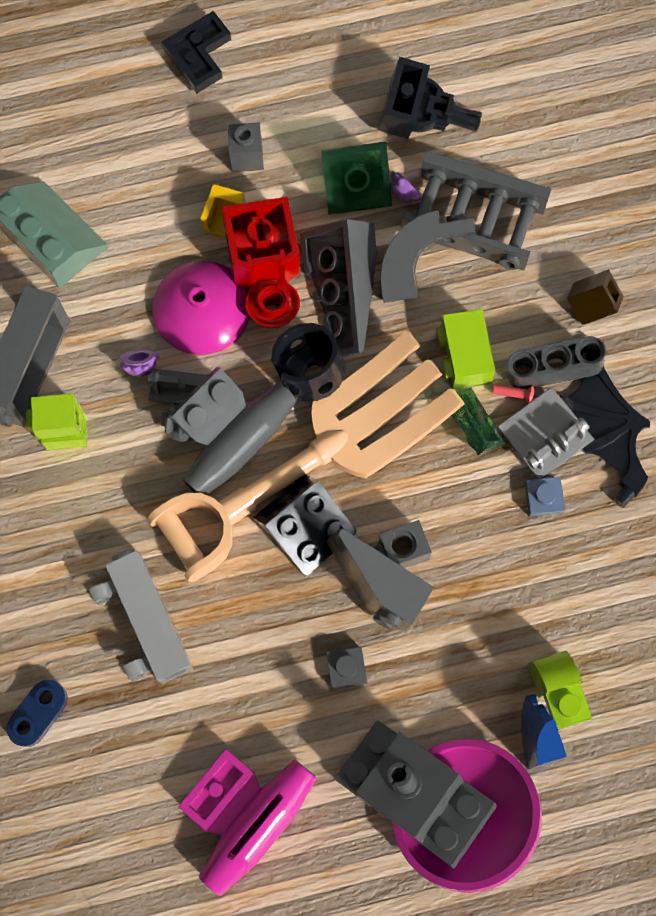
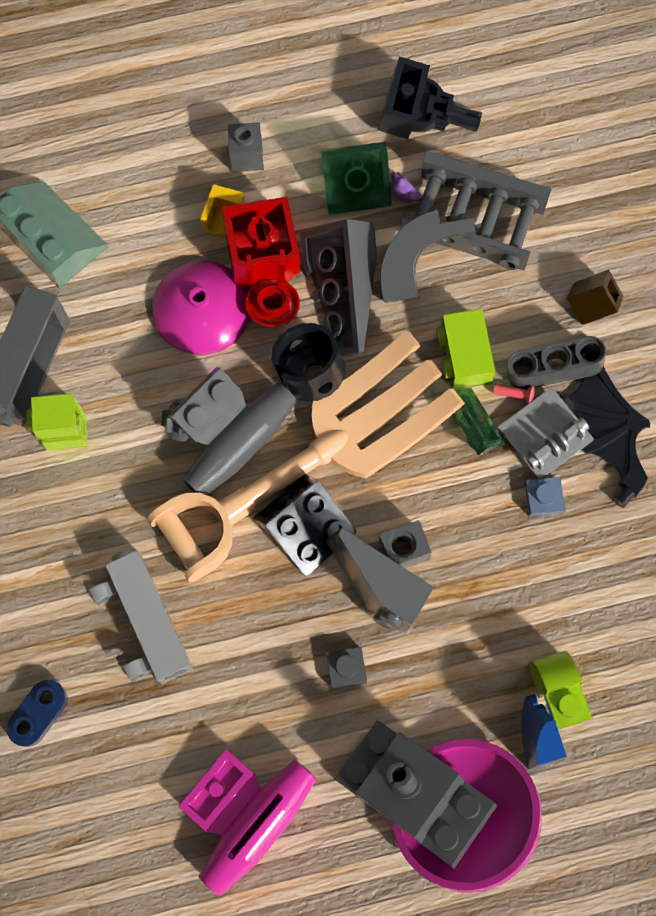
(139, 362): medium lavender animal -> none
(170, 386): dark grey hinge -> none
(191, 49): black plate -> none

